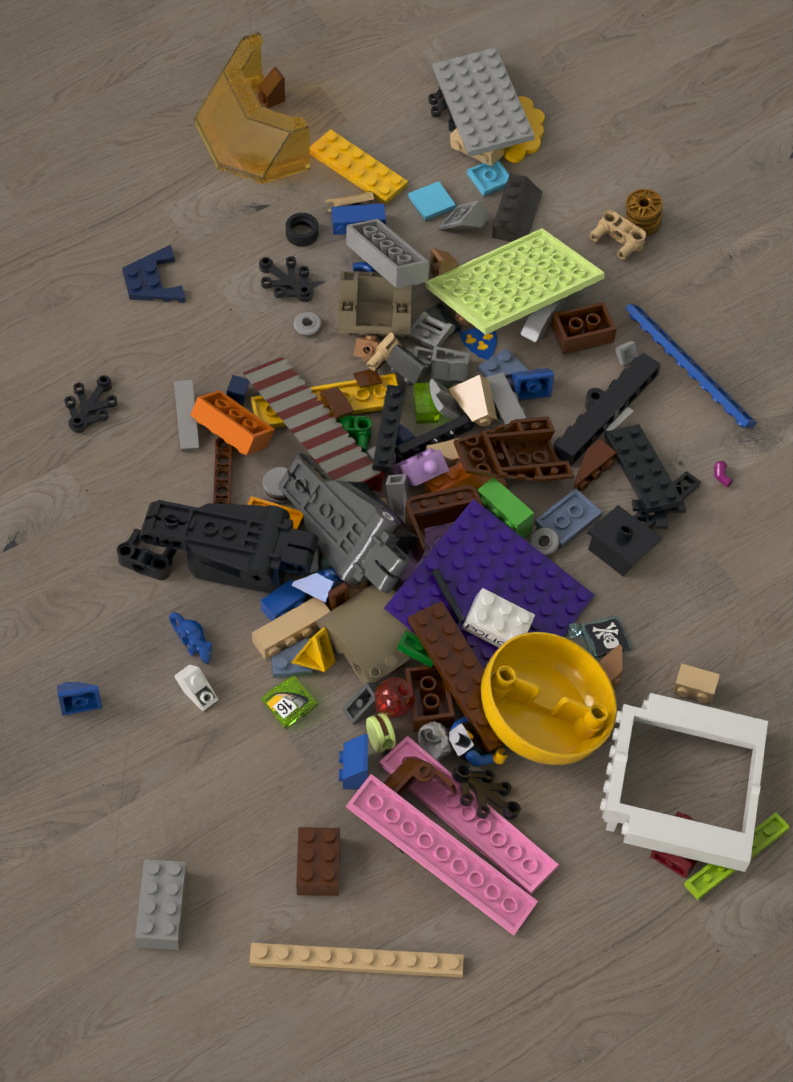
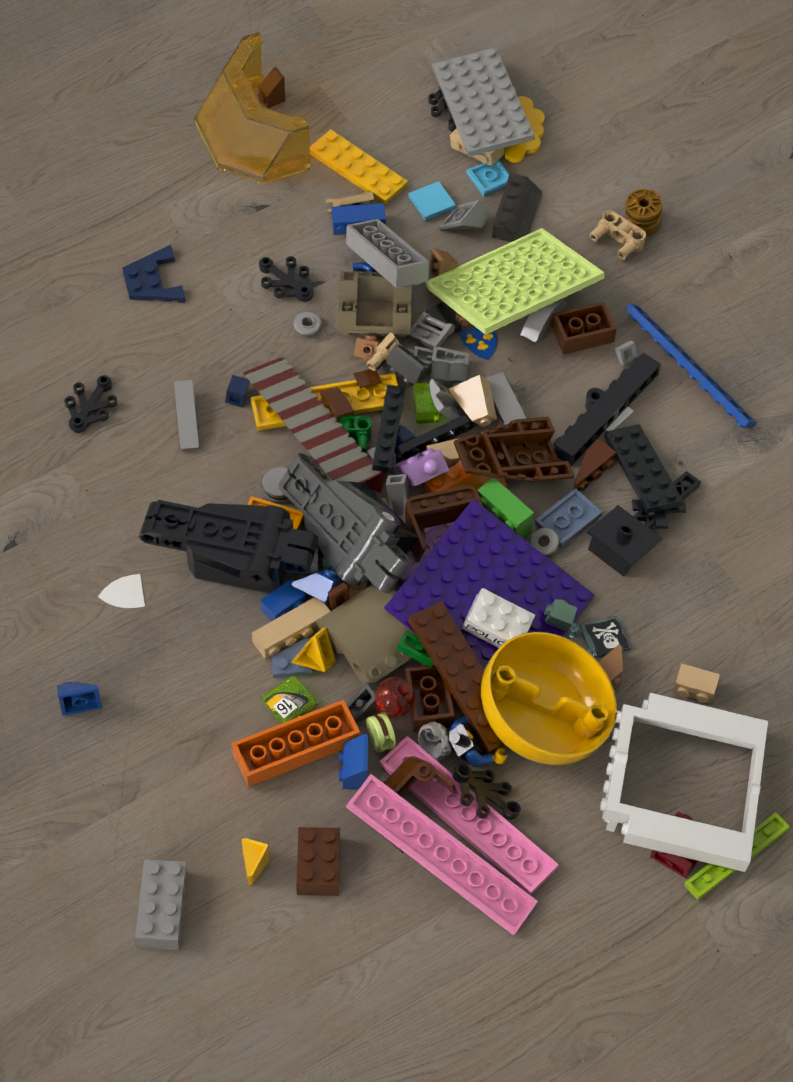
(124, 592): none -> white sticker
(144, 560): black piece -> none
(191, 633): blue animal -> none
(196, 686): white slope -> none
(222, 468): reddish brown beam -> none
(232, 422): orange brick -> none
(255, 857): none -> yellow slope
(294, 743): none -> orange brick
(302, 239): black tyre -> none
(356, 960): tan plate -> none
(448, 596): black bar -> none
(501, 362): sand blue wing -> none
(532, 383): blue slope -> none
(560, 614): none -> sand green brick
(720, 473): magenta arm -> none

